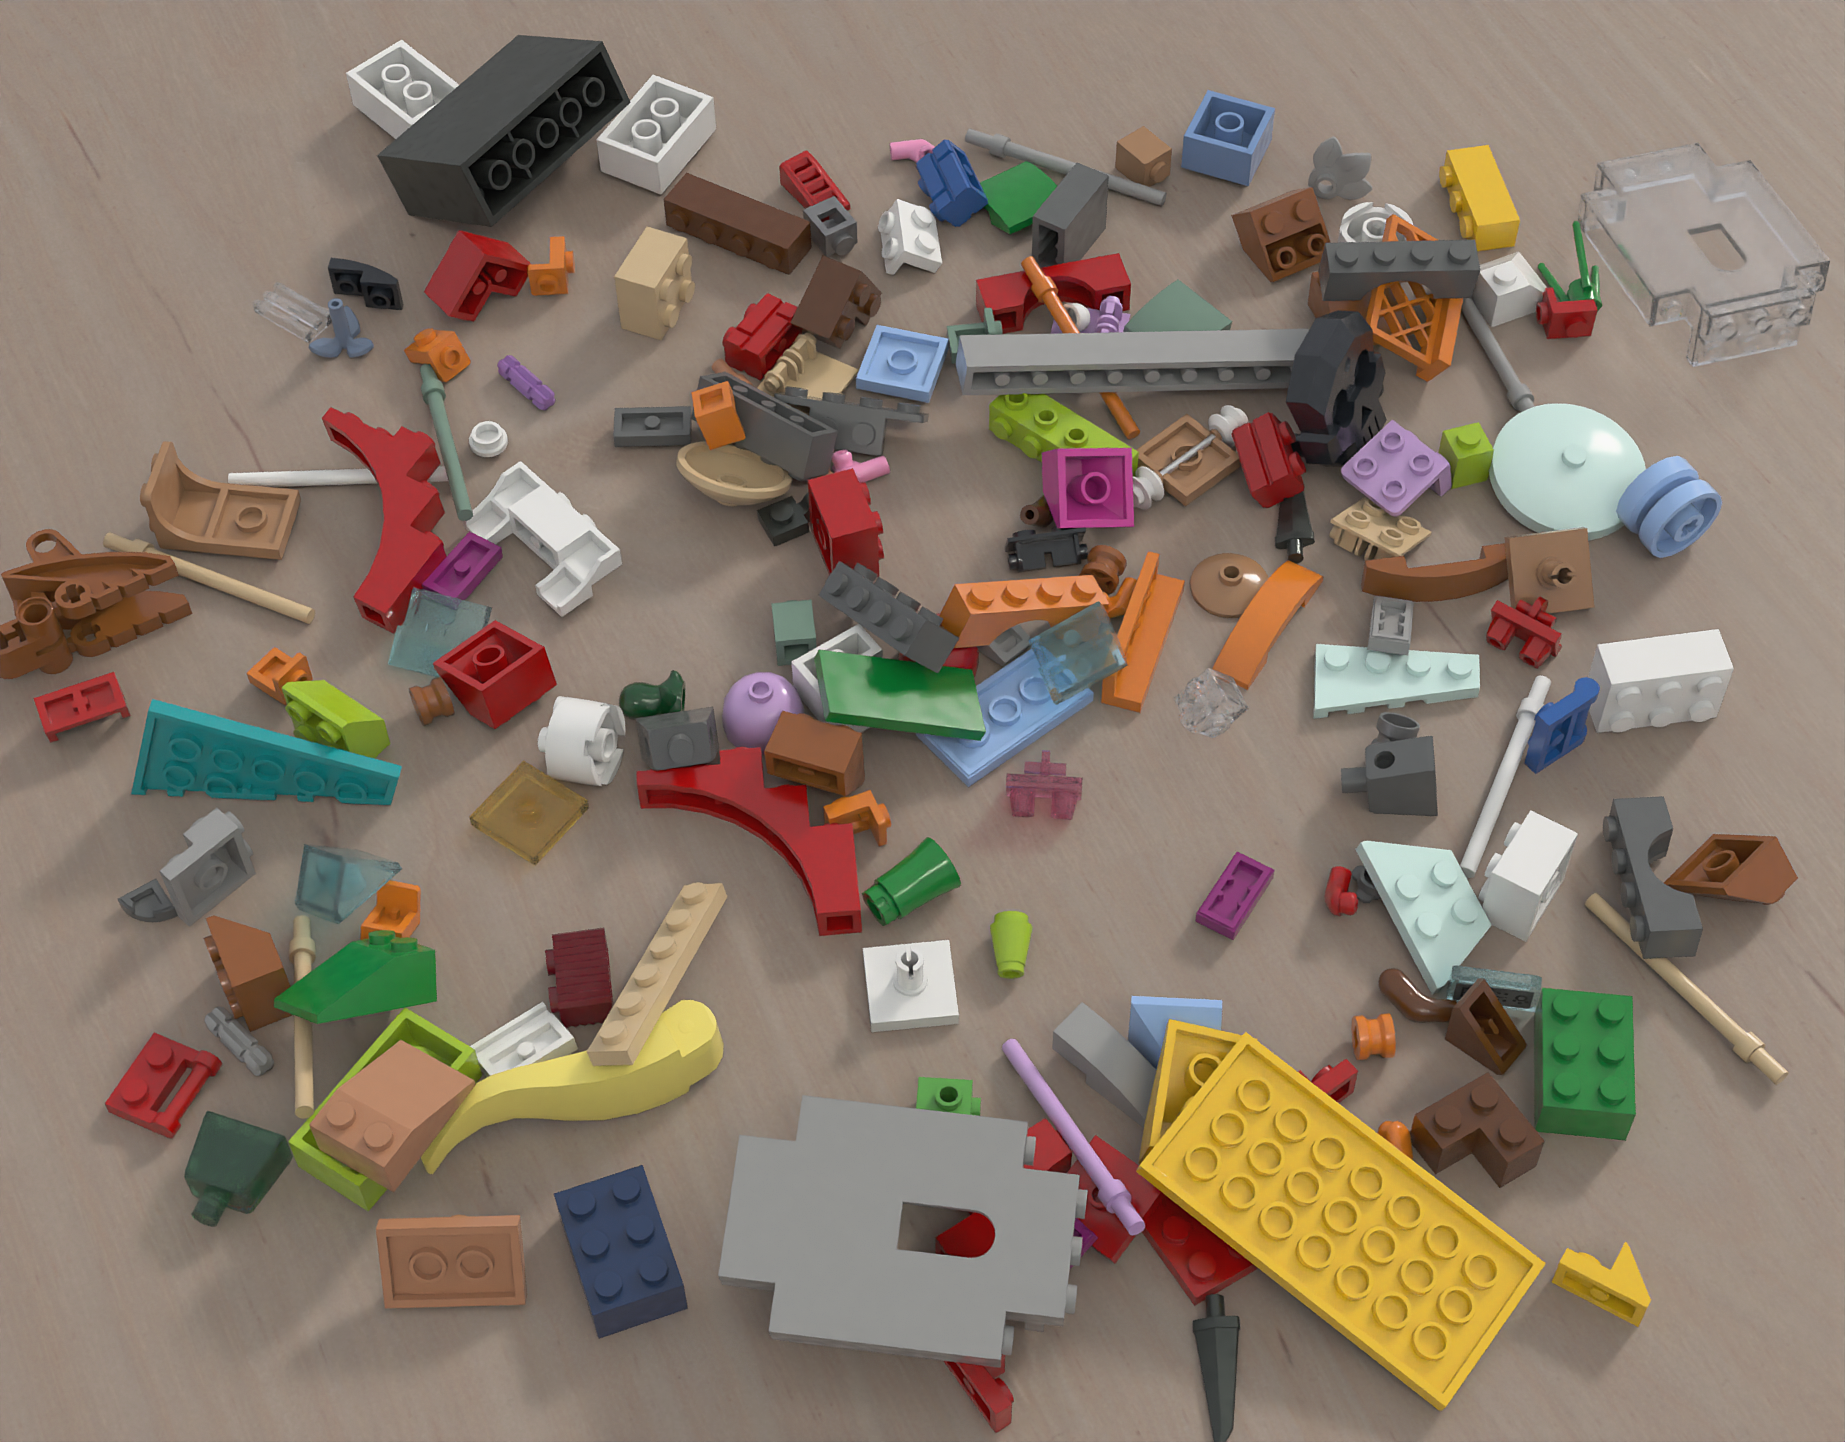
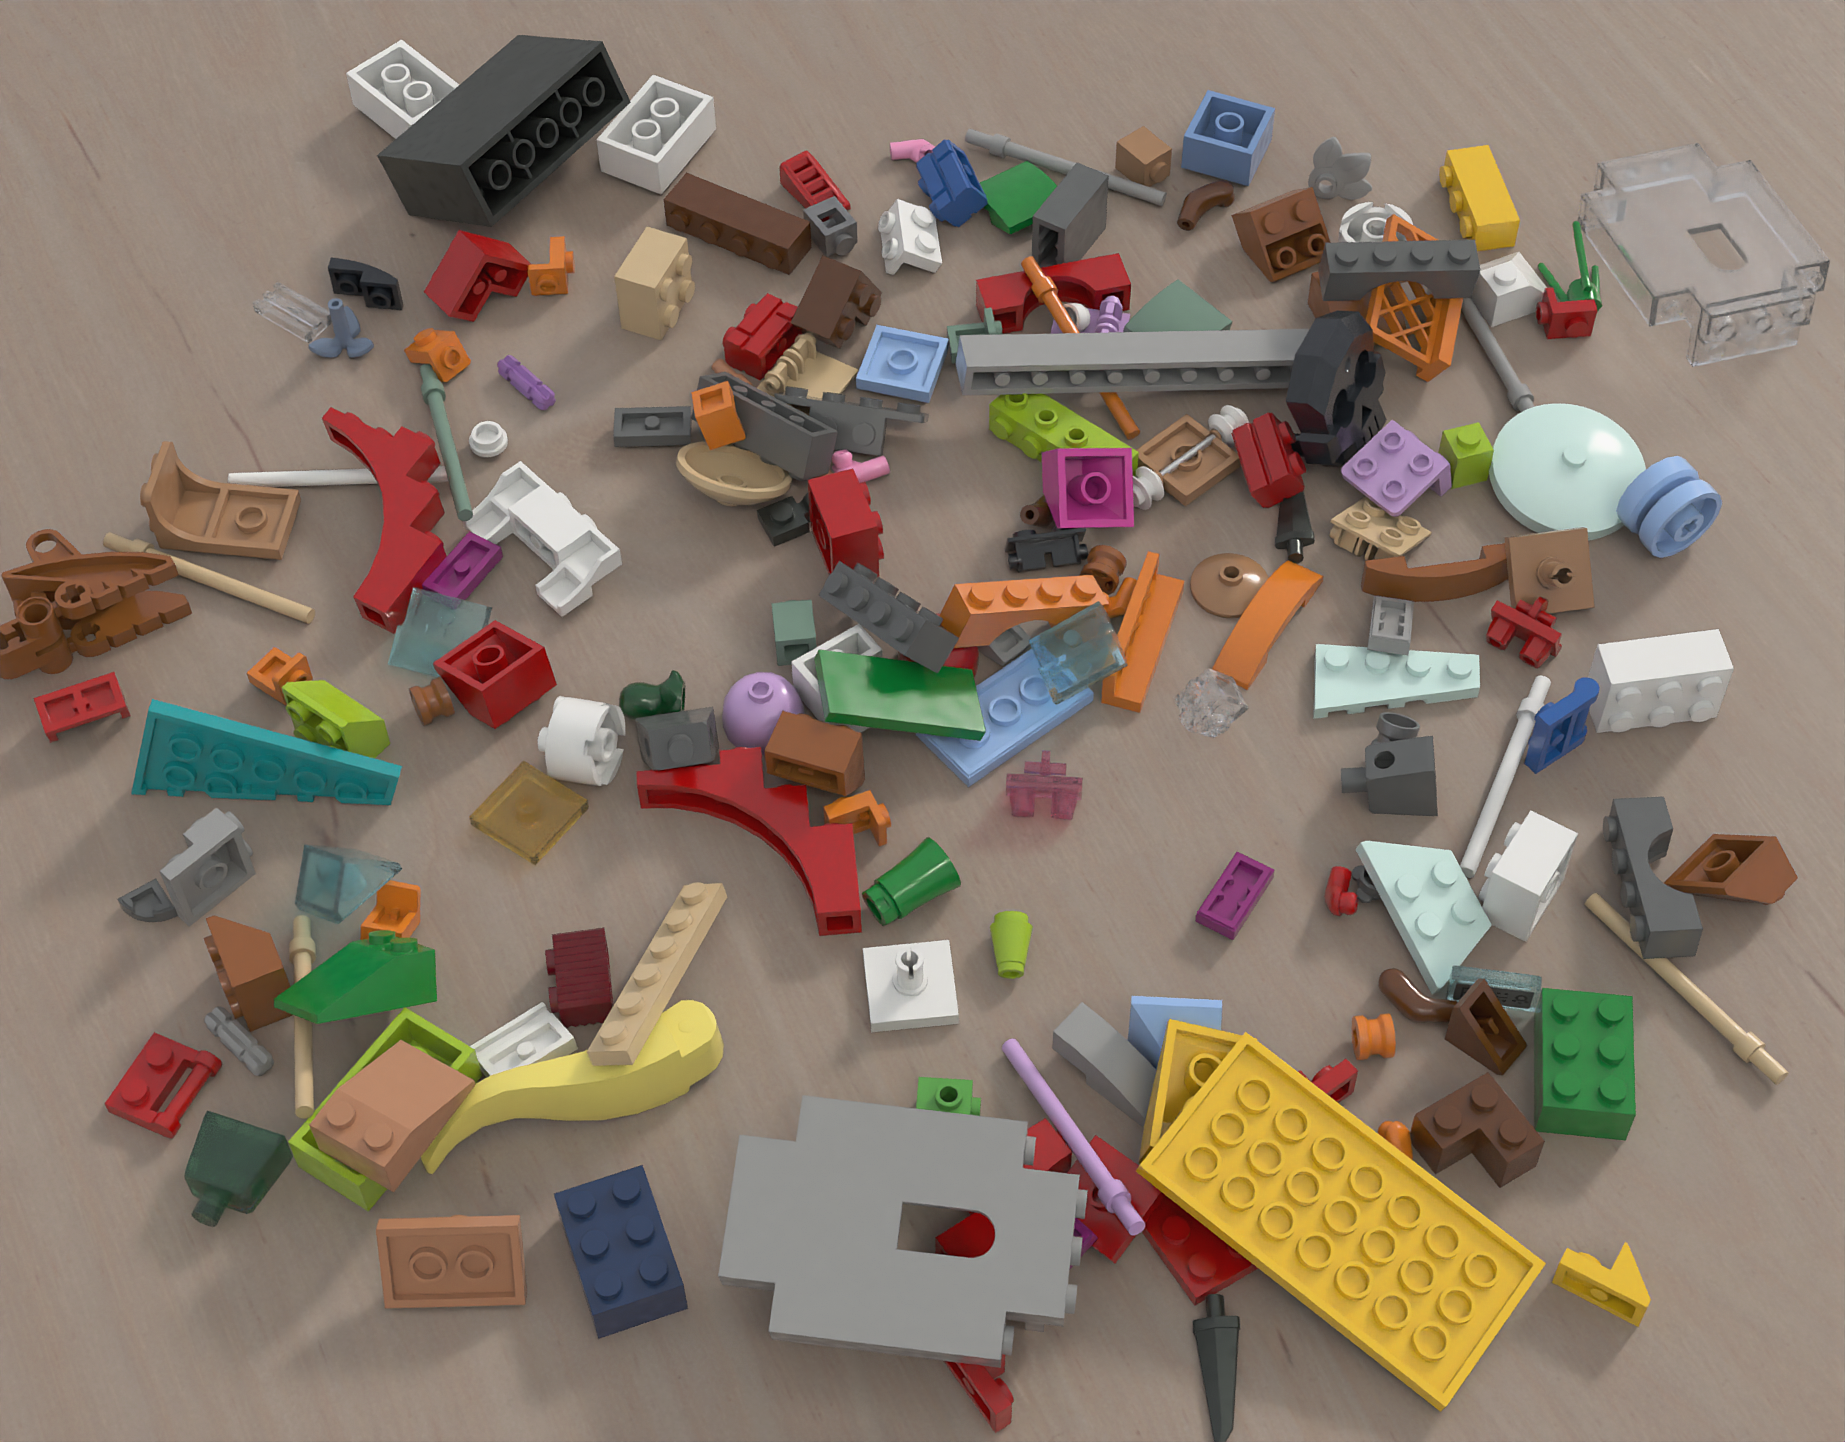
(1202, 200): none -> reddish brown arm

